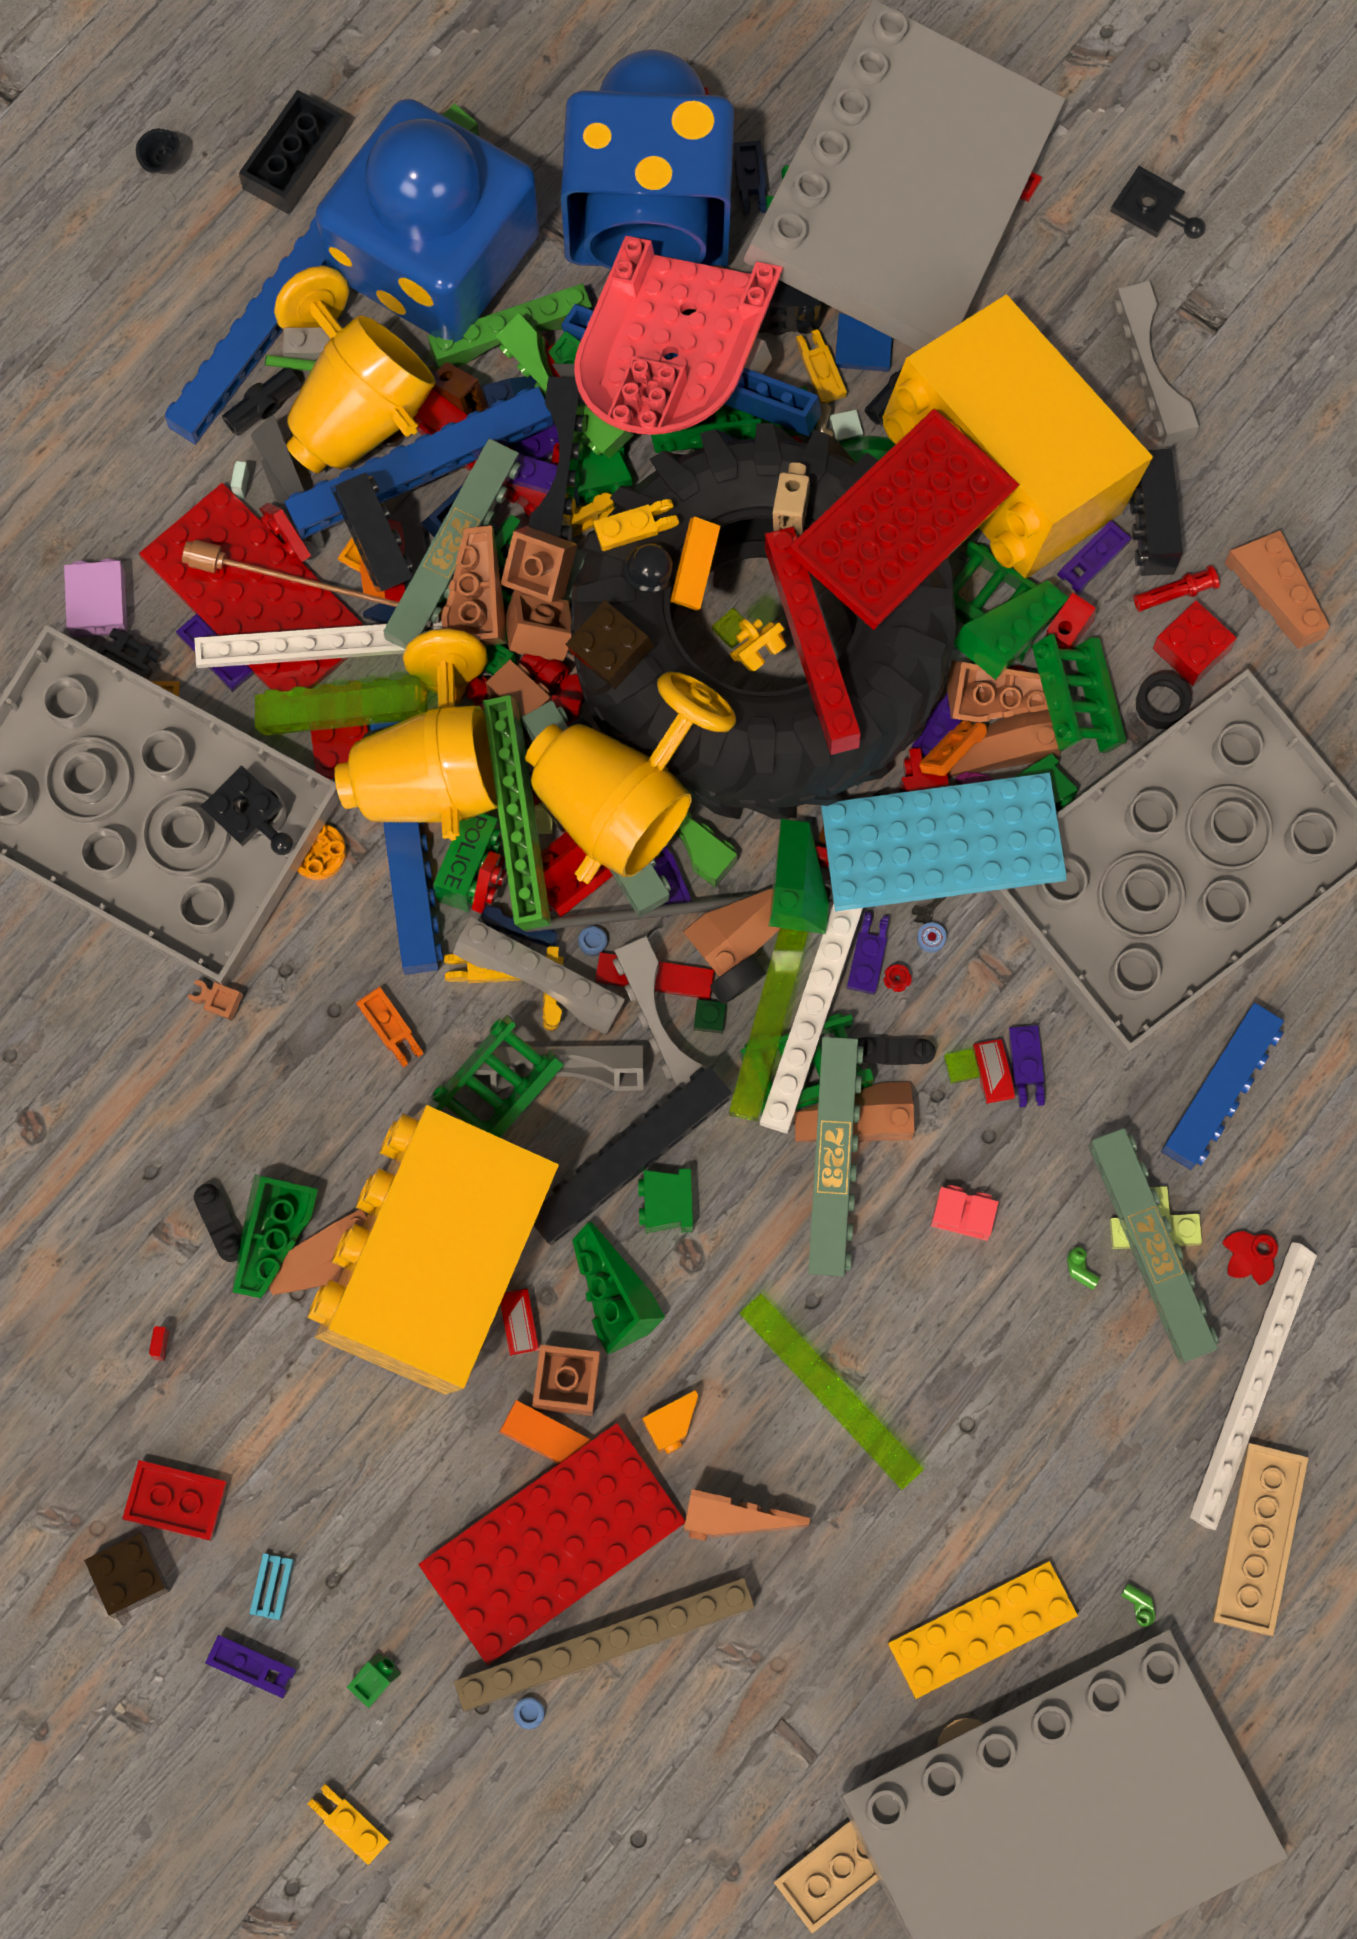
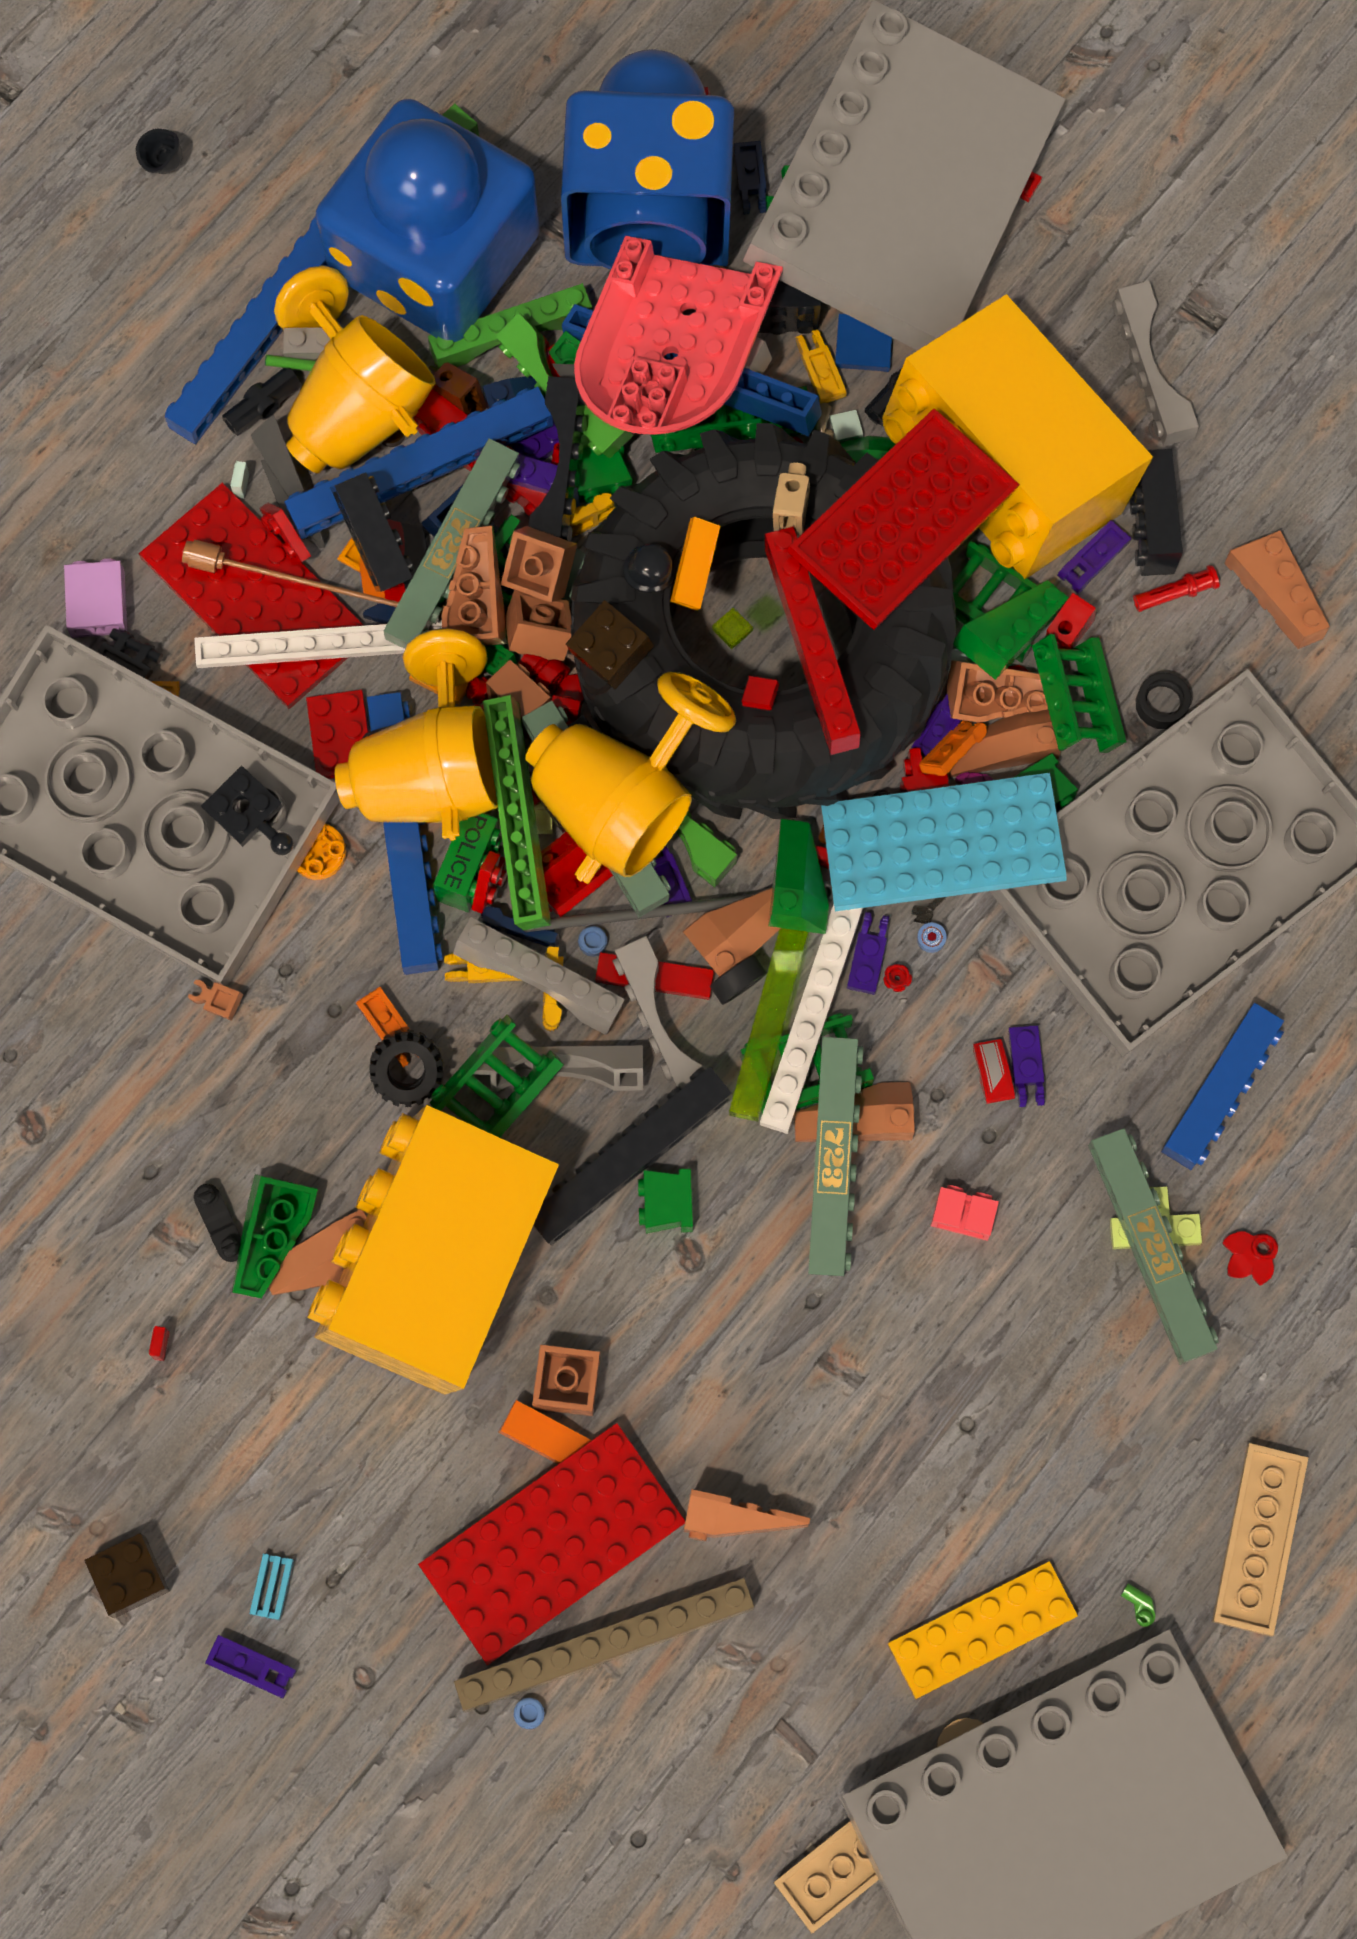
(174, 1500): red plate -> none
(230, 675): dark purple tile -> none
(292, 151): black brick -> none
(340, 705): clear neon green brick -> none
(351, 1826): yellow hinge -> none
(373, 1679): green bracket -> none
(406, 1043): none -> black tyre
(519, 1322): slope -> none
(620, 1299): green wedge -> none
(633, 525): yellow hinge -> none
(671, 1423): light orange slope -> none
(709, 1016): dark green plate -> none
(748, 651): yellow hips -> none
(760, 693): none -> red tile
(831, 1392): clear neon green tile -> none
(896, 1051): black piece -> none
(961, 1066): clear neon green tile -> none
(1078, 1268): bright green arm -> none
(1154, 217): black plate -> none
(1194, 643): red brick -> none
(1253, 1386): white plate -> none

